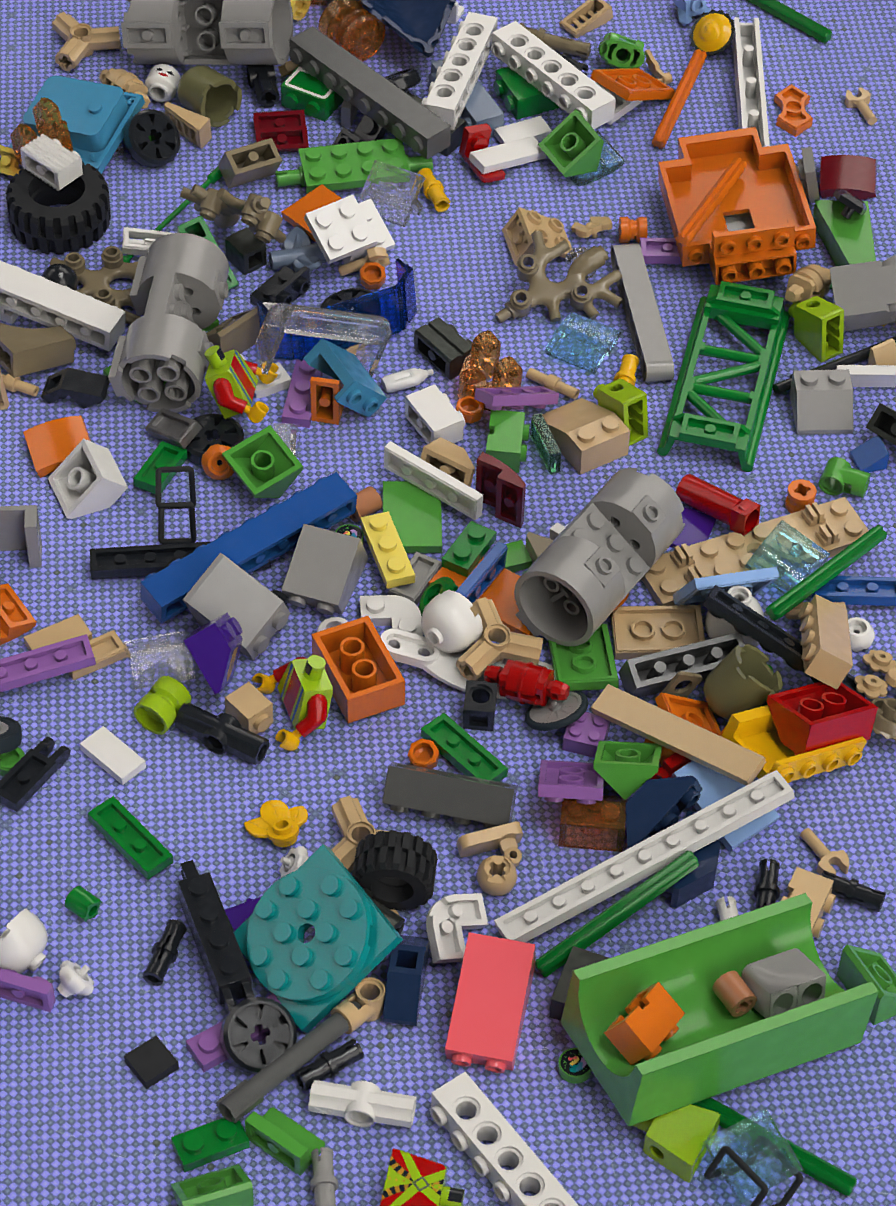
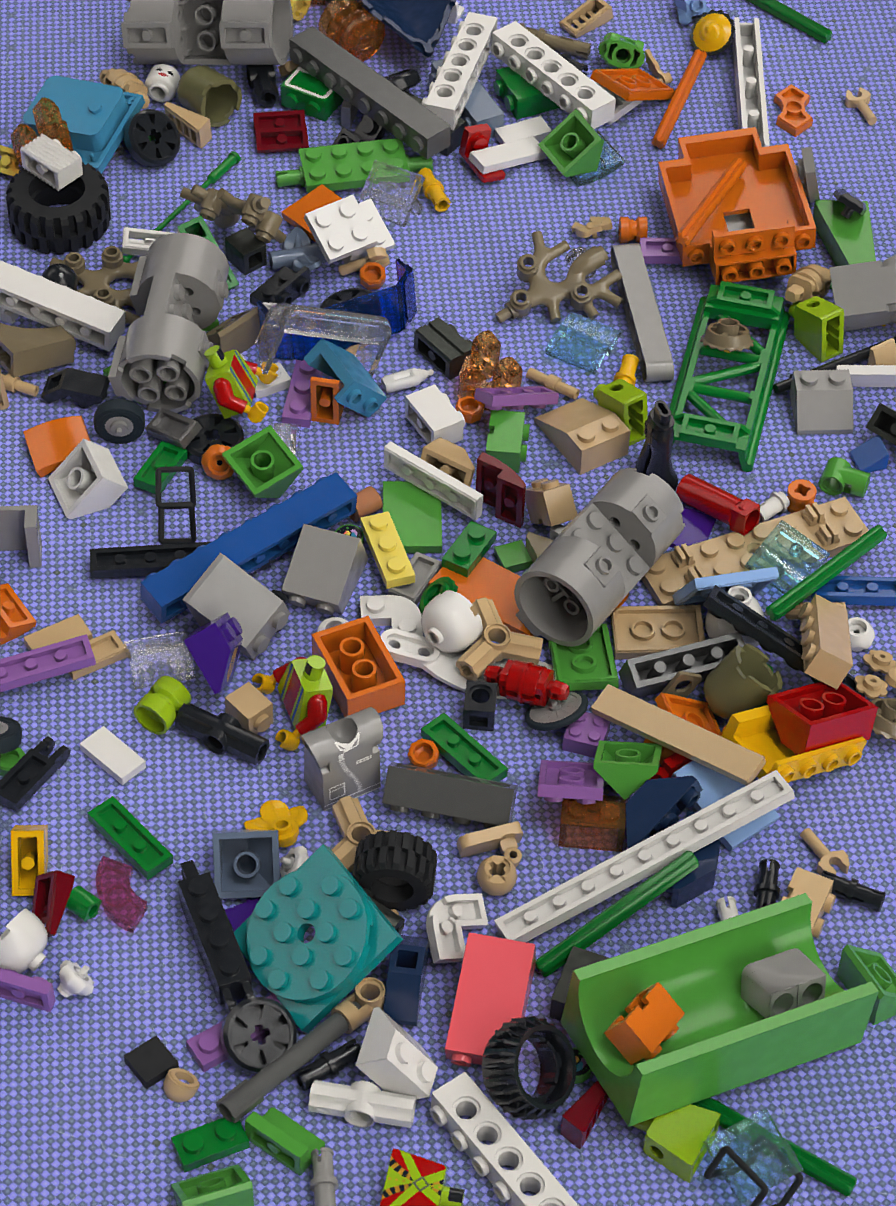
(28, 857): none -> yellow slope
(51, 897): none -> dark red slope
(81, 40): tan piece -> none
(117, 896): none -> clear pink tile
(119, 421): none -> black wheel
(164, 952): black pin -> none
(178, 1090): none -> tan piece
(245, 862): none -> sand blue slope
(249, 163): dark tan brick -> none
(343, 757): none -> light grey piece
(395, 1058): none -> white slope
(484, 573): blue tile -> none
(523, 224): tan bracket -> none
(545, 443): clear green tile -> none
(550, 502): none -> tan brick
(556, 1068): none -> black gear
(583, 1114): none -> dark red slope
(657, 449): none -> black piece
(727, 336): none -> dark tan piece
(734, 993): nougat gear -> none
(776, 503): none -> white pin
(848, 172): dark red slope -> none

